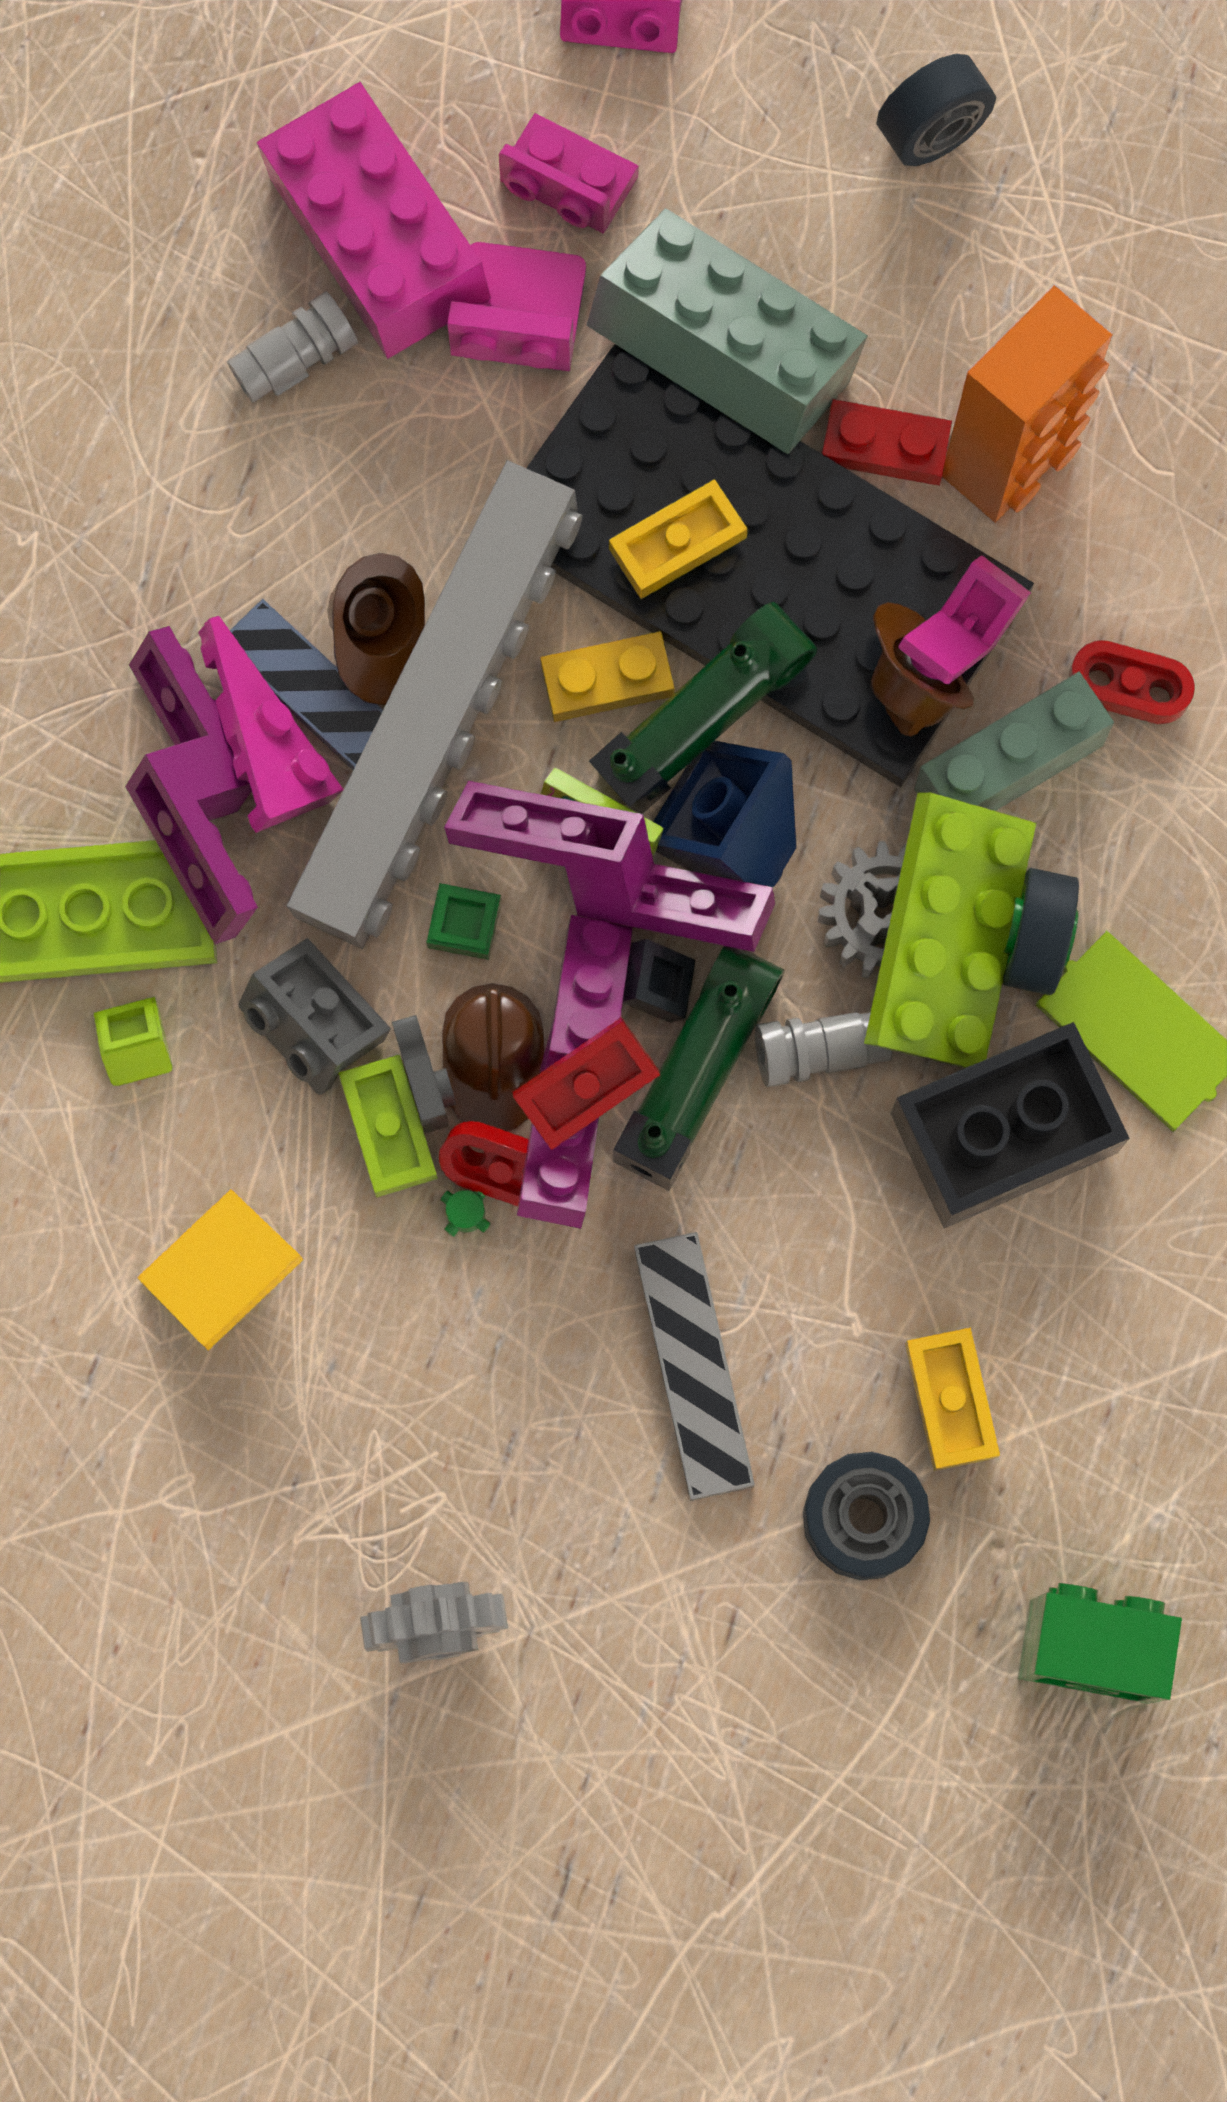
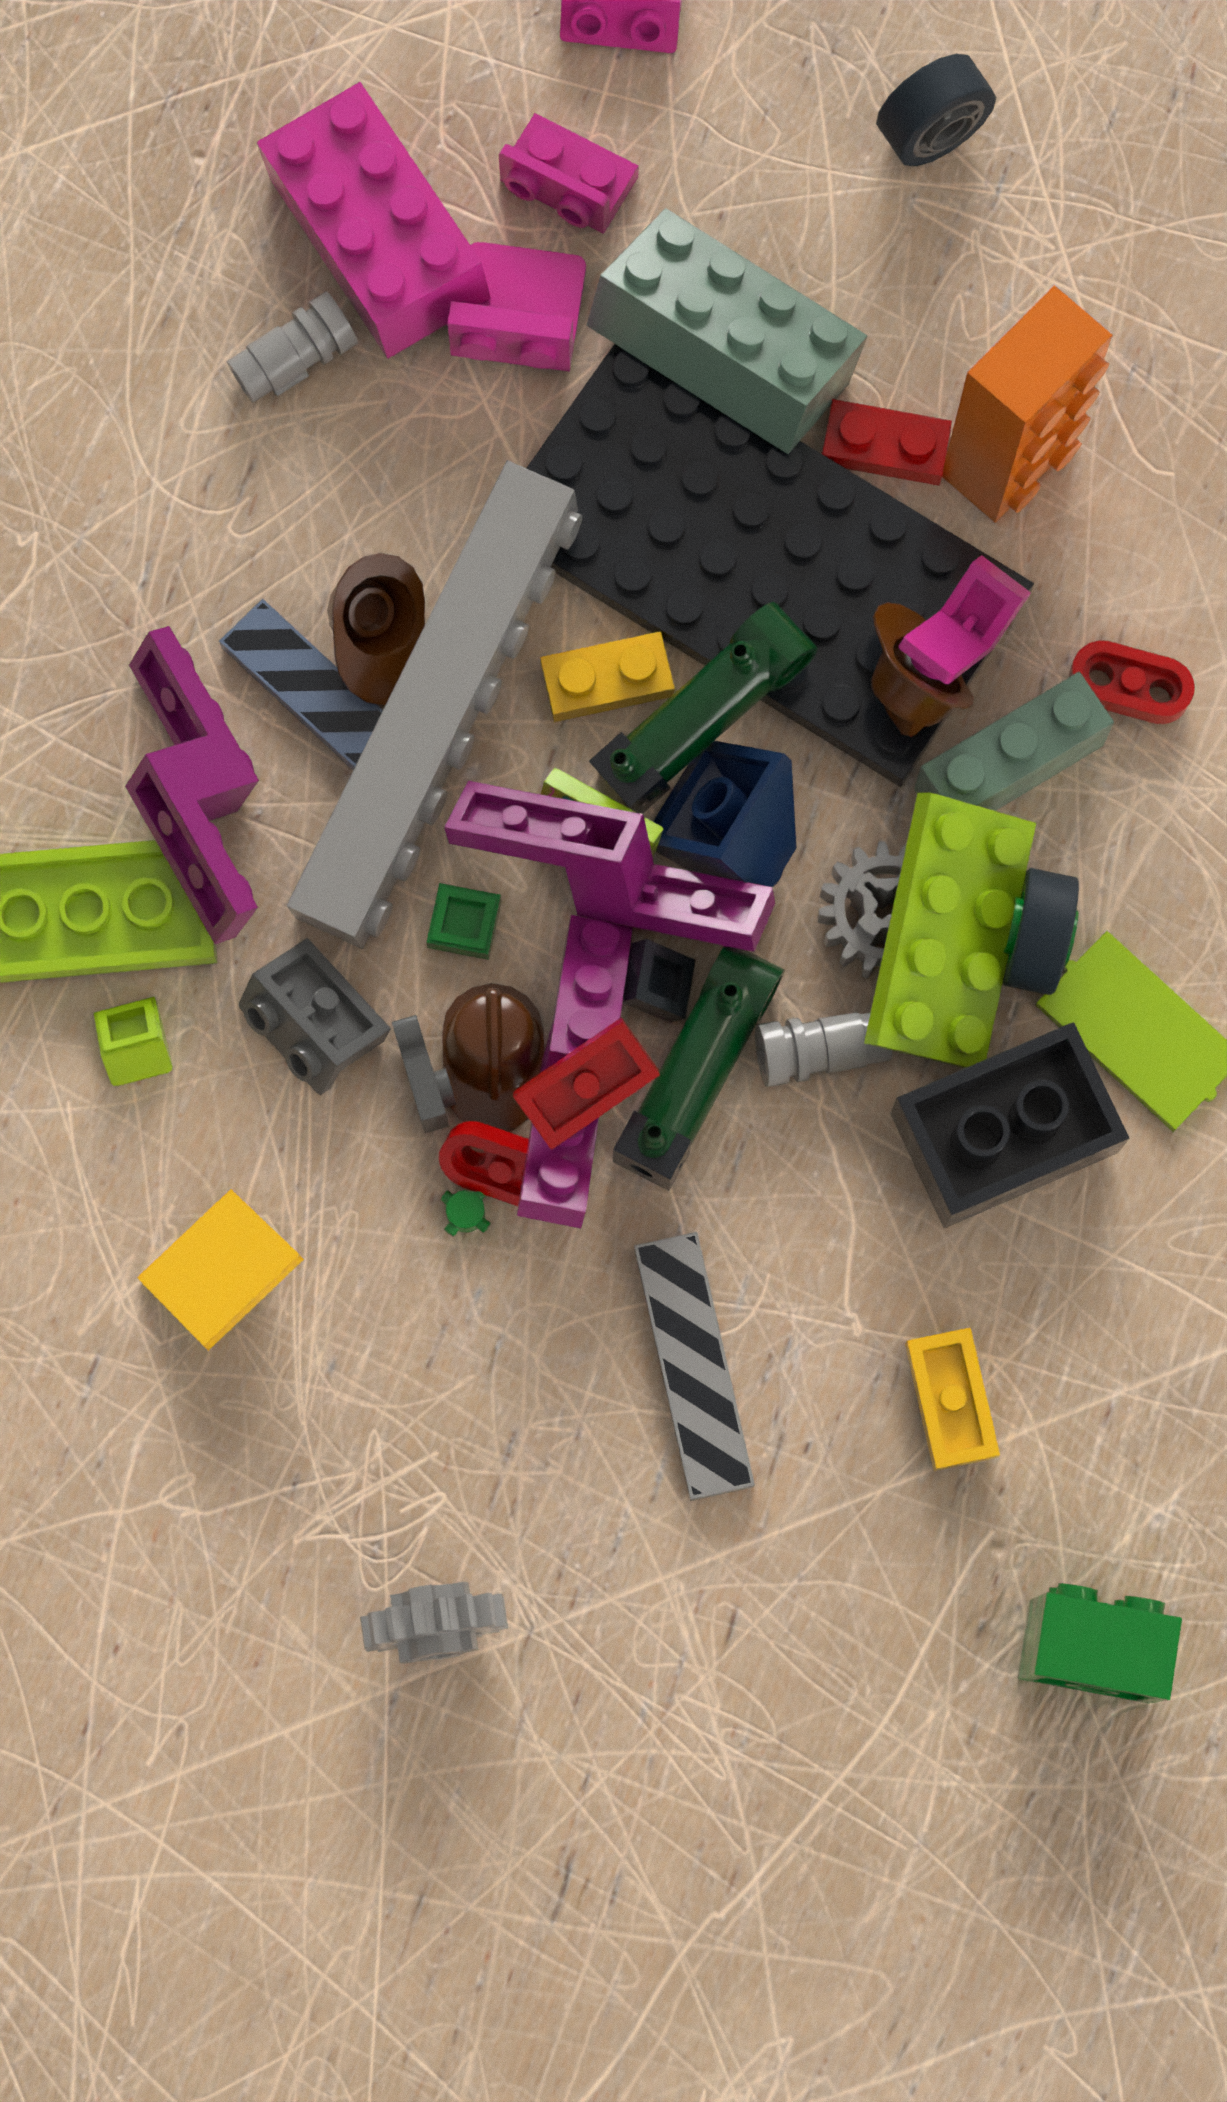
(265, 740): dark pink wing -> none
(388, 1125): lime plate -> none
(677, 539): yellow plate -> none
(889, 1486): wheel -> none

